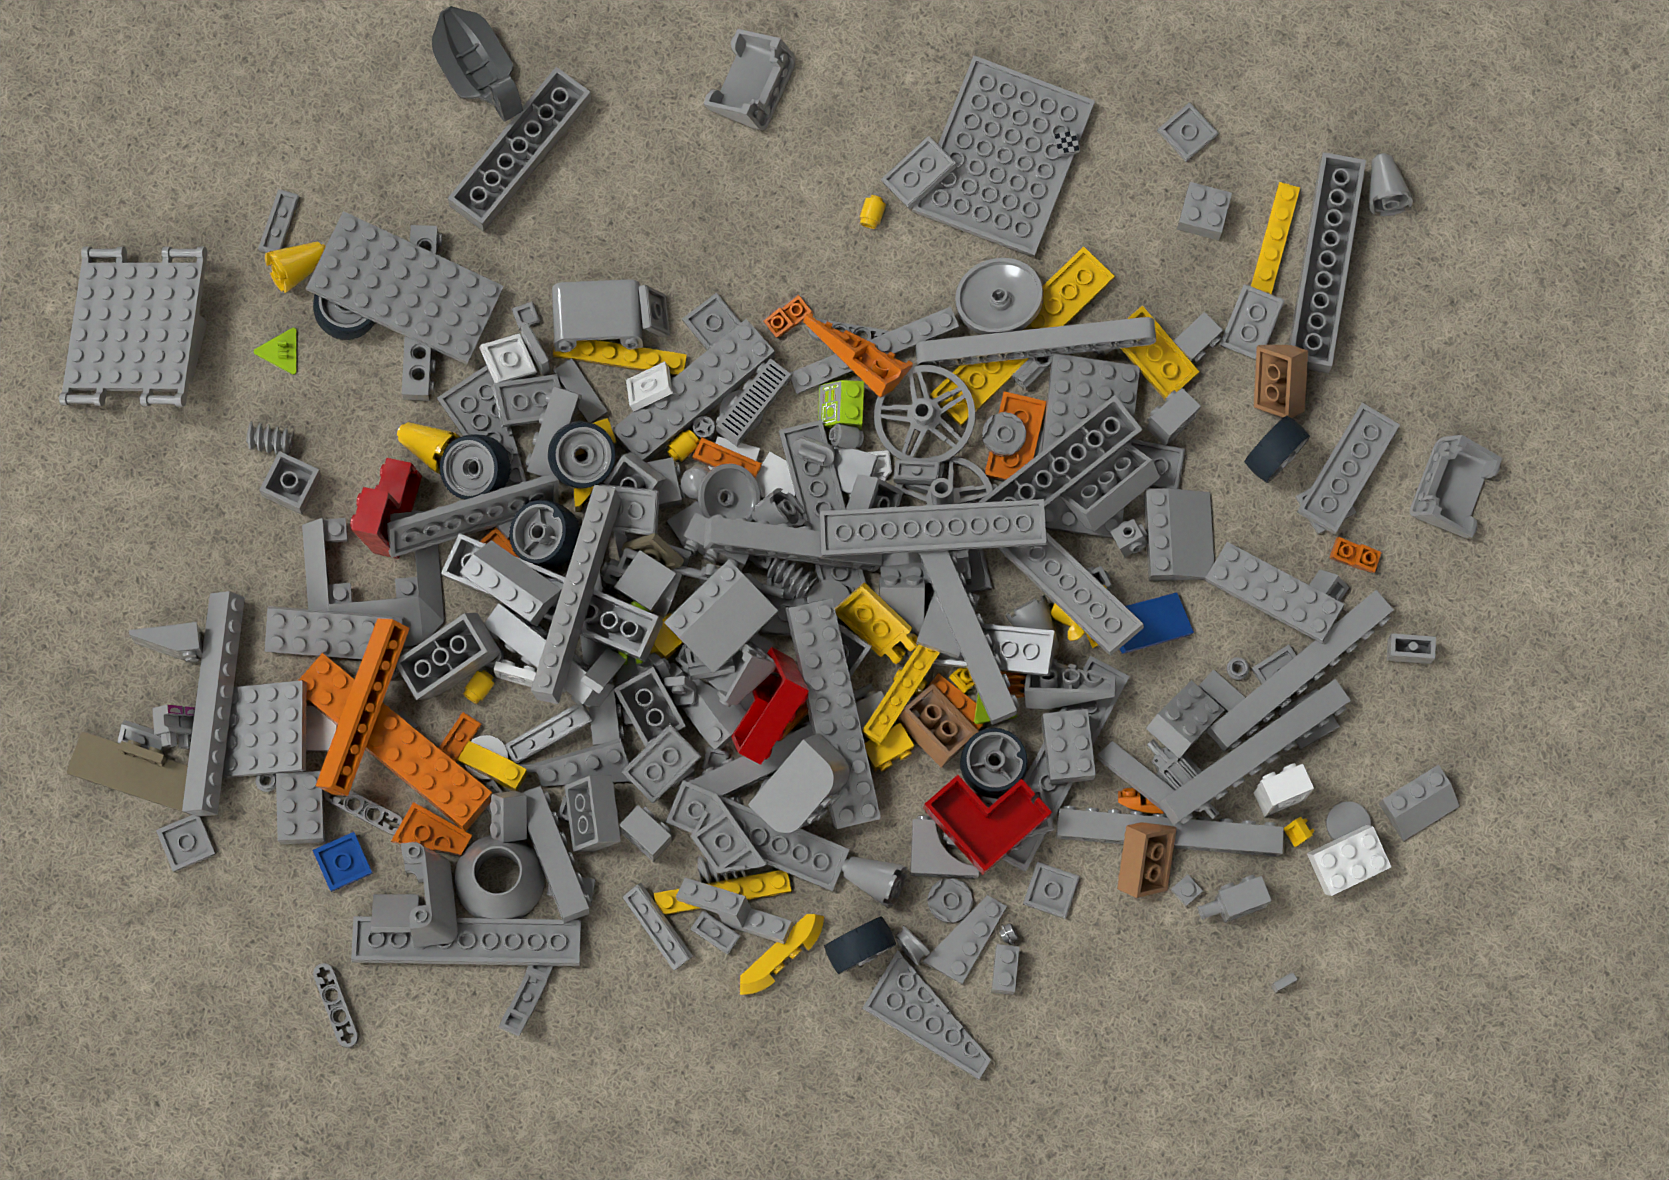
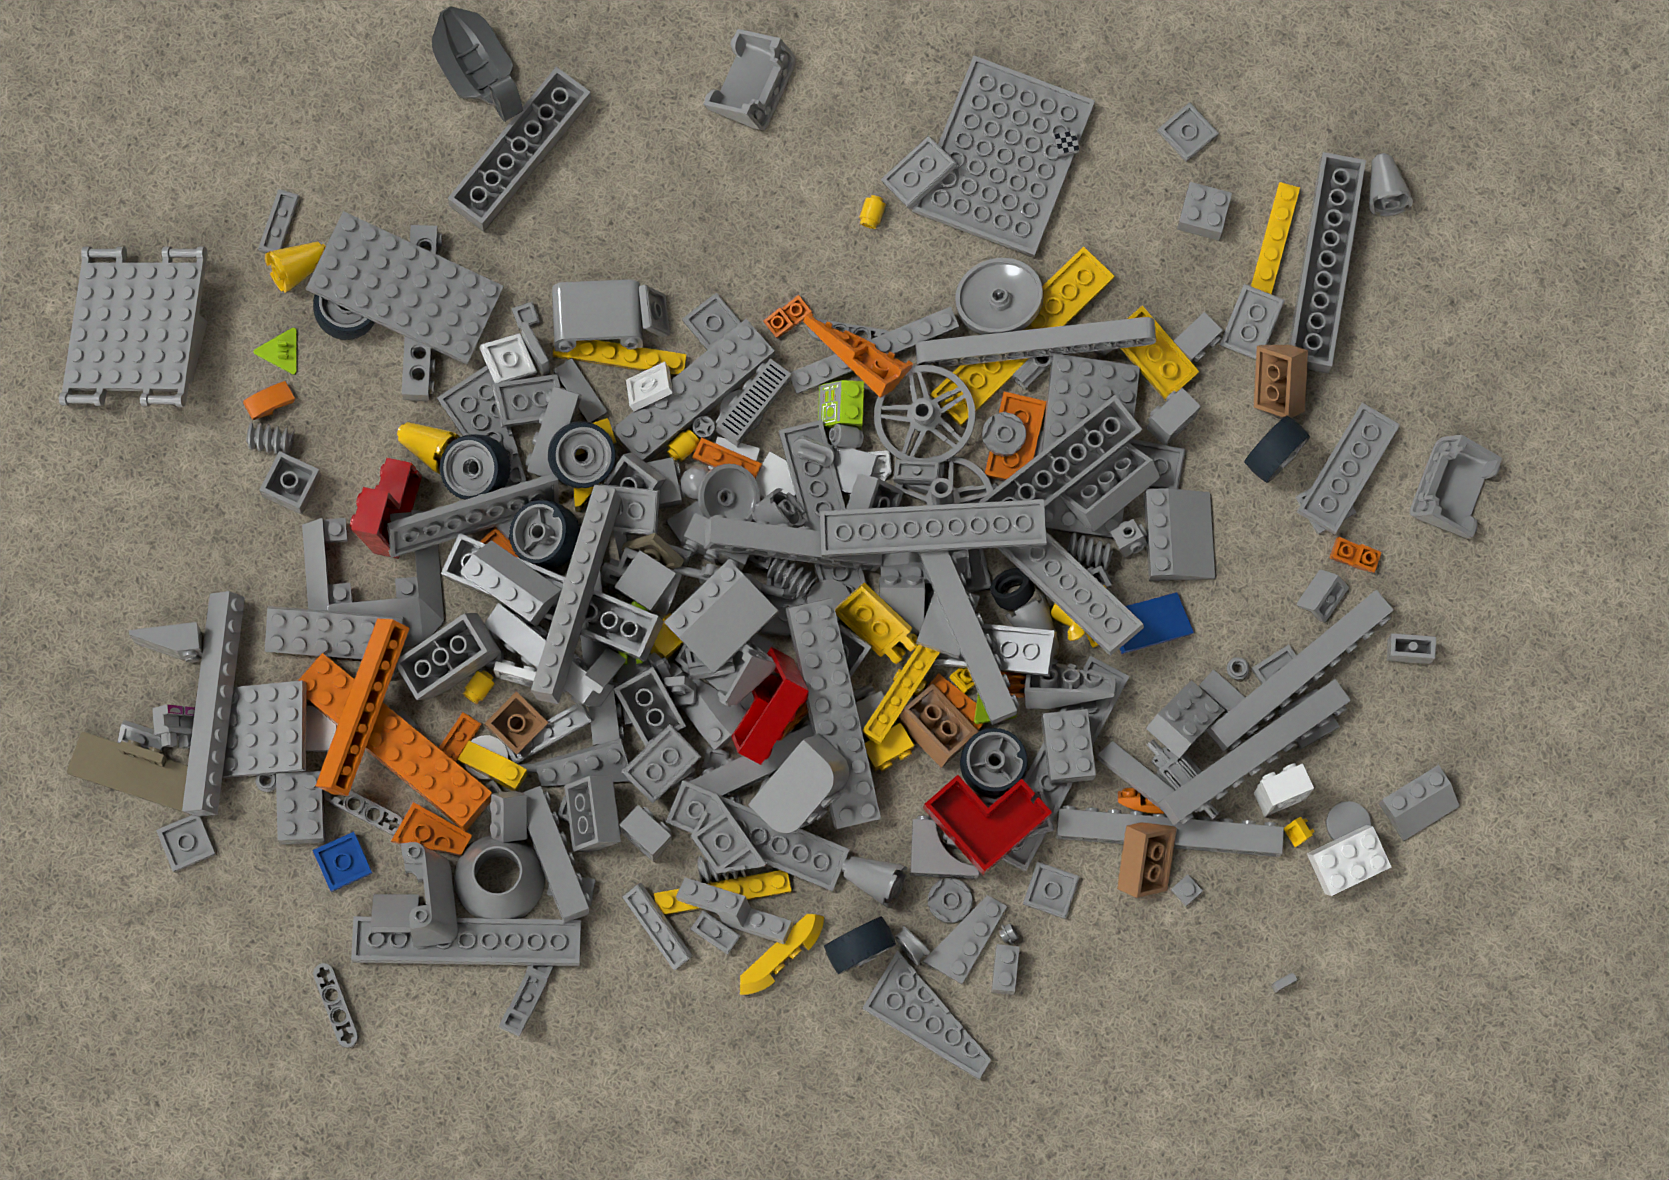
(268, 399): none -> orange slope
(515, 723): none -> medium nougat slope
(1016, 598): none -> black tyre
(1090, 551): none -> light grey piece
(1238, 900): light grey brick -> none
(1274, 592): light grey plate -> none

